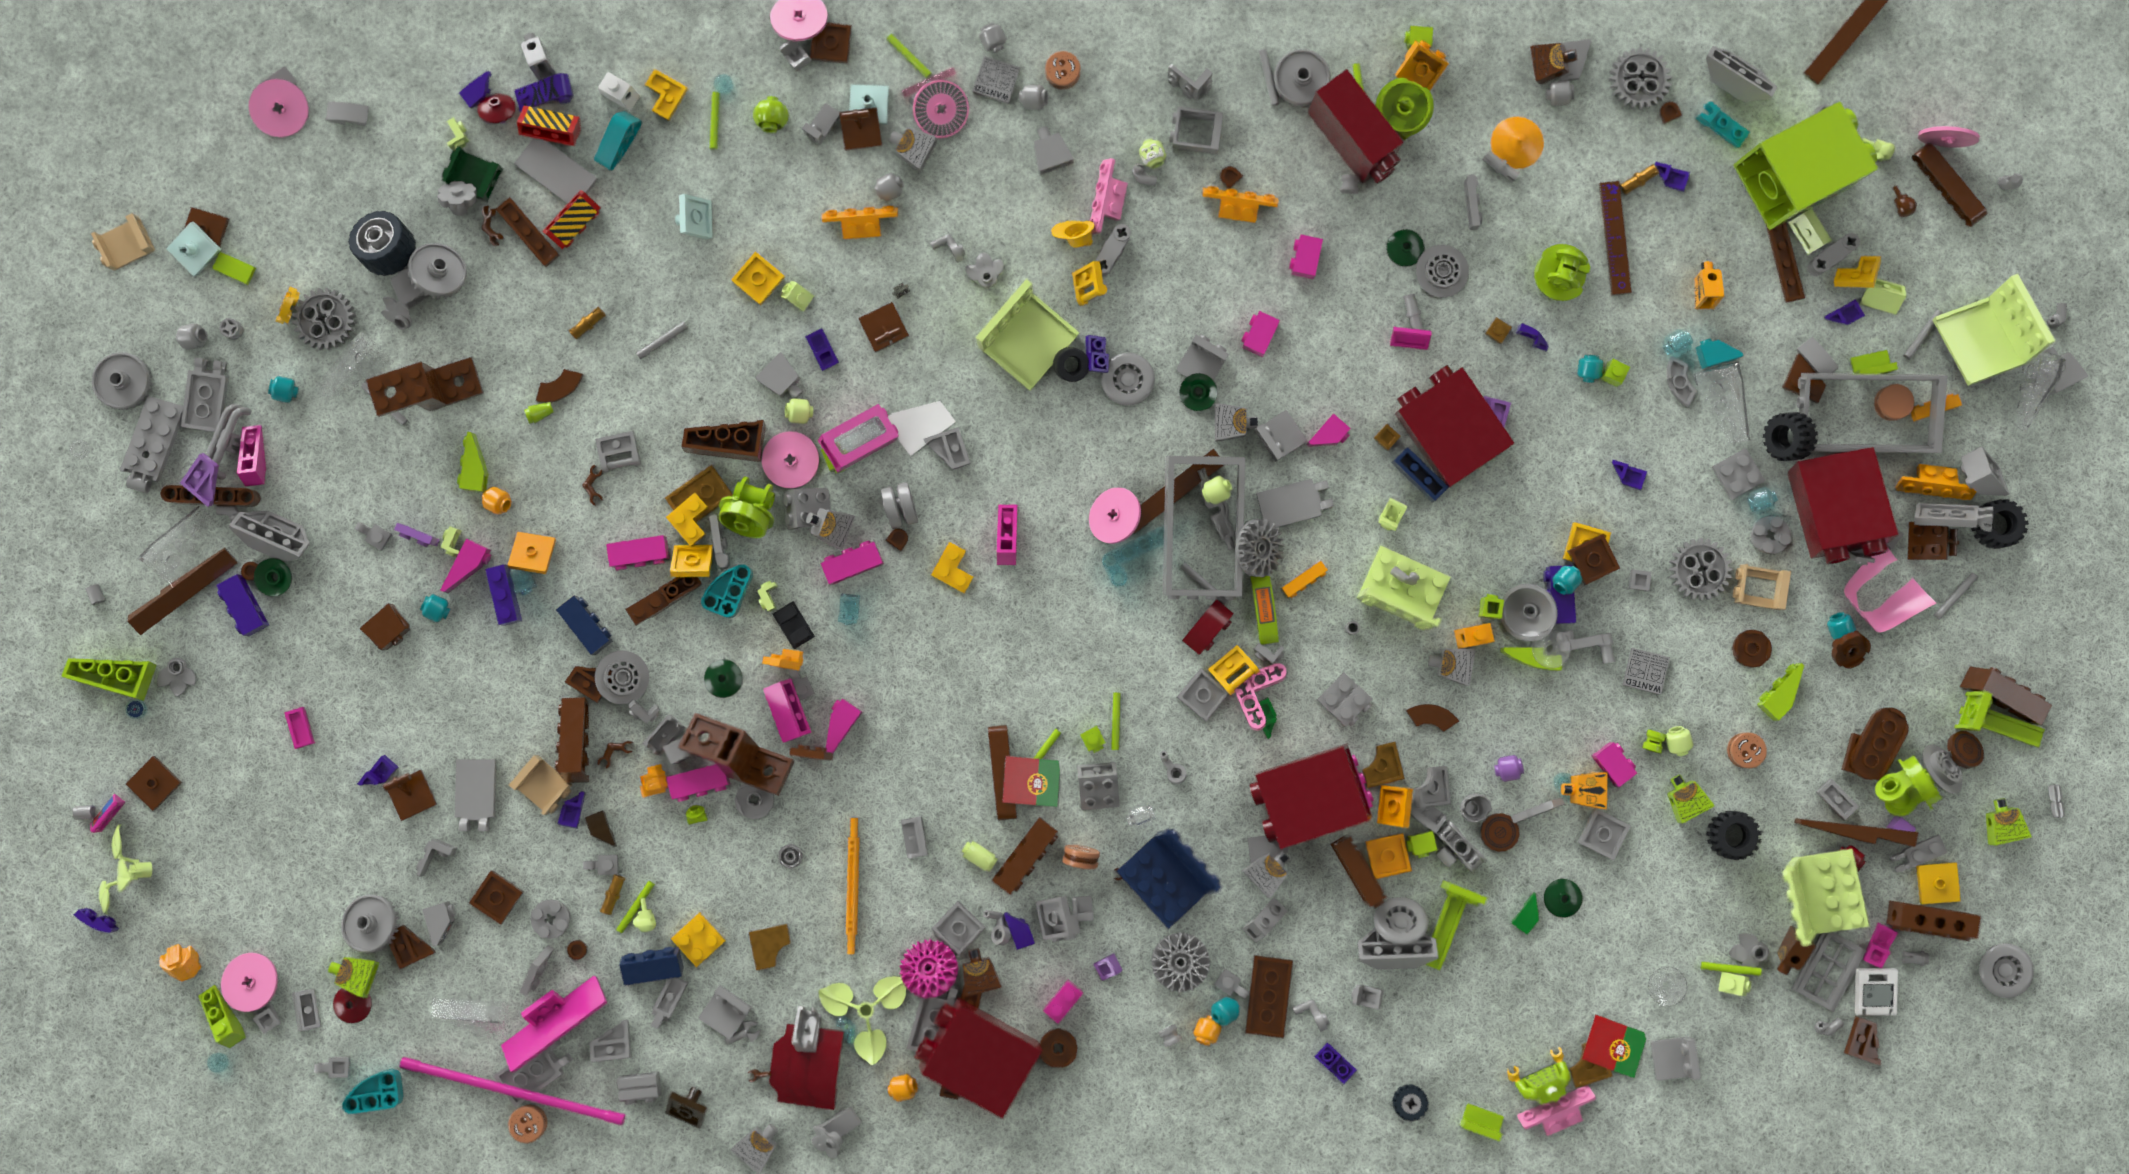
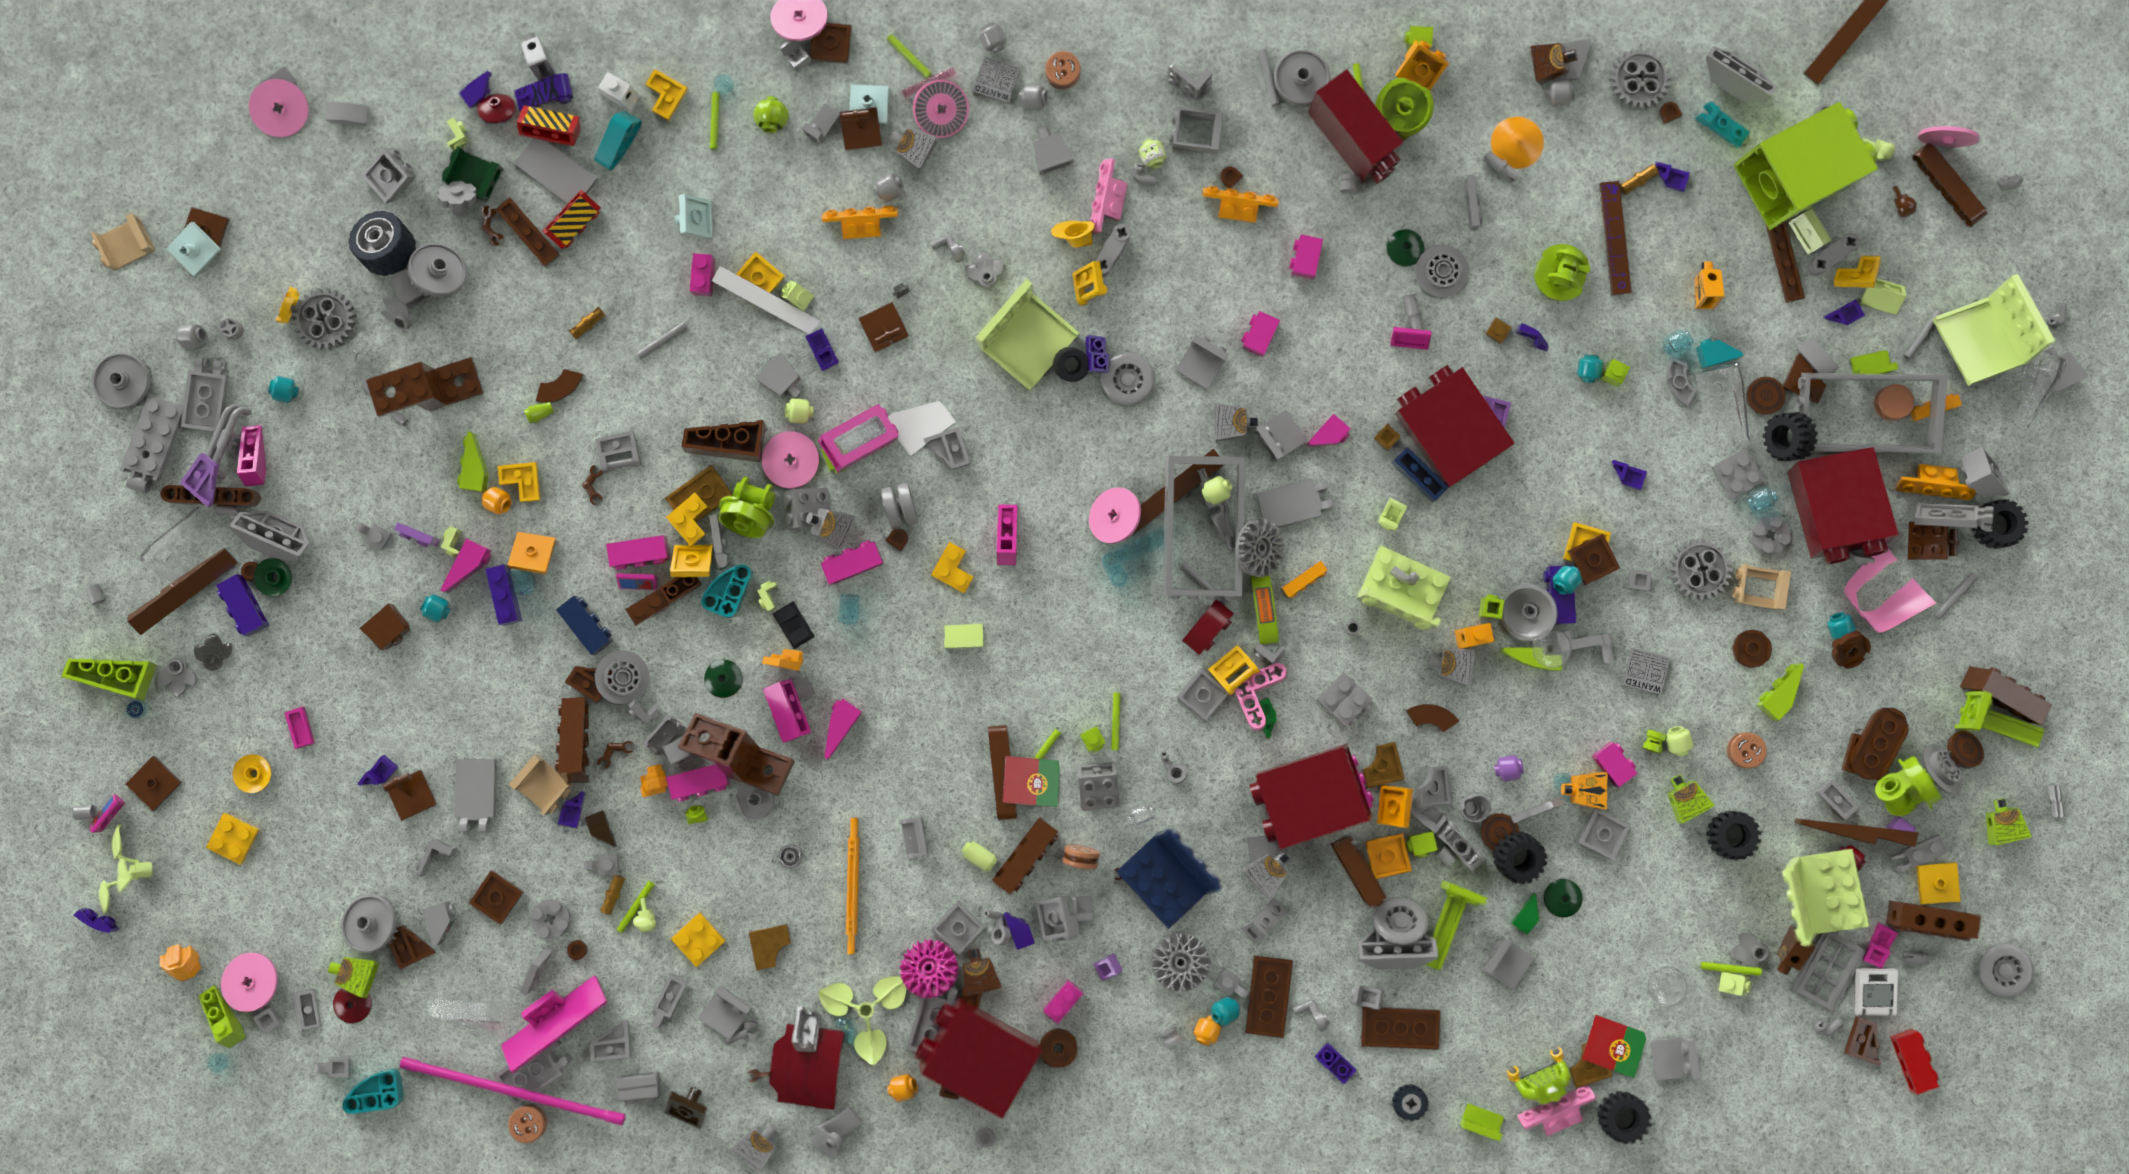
(212, 649): none -> clear smoke plate
(232, 838): none -> yellow plate
(234, 268): lime tile -> none
(242, 773): none -> yellow dish
(388, 174): none -> light grey plate
(525, 476): none -> yellow plate
(636, 581): none -> slope
(651, 966): dark blue brick -> none
(702, 274): none -> dark pink brick
(765, 300): none -> white sticker
(818, 753): reddish brown wing -> none
(963, 636): none -> yellowish green panel
(985, 1137): none -> light grey plate
(1196, 401): dark green dish -> none
(1400, 1028): none -> reddish brown tile
(1506, 962): none -> light grey bracket
(1510, 847): none -> black tyre
(1638, 1125): none -> black tyre
(1765, 395): none -> reddish brown tile
(1915, 1061): none -> red brick

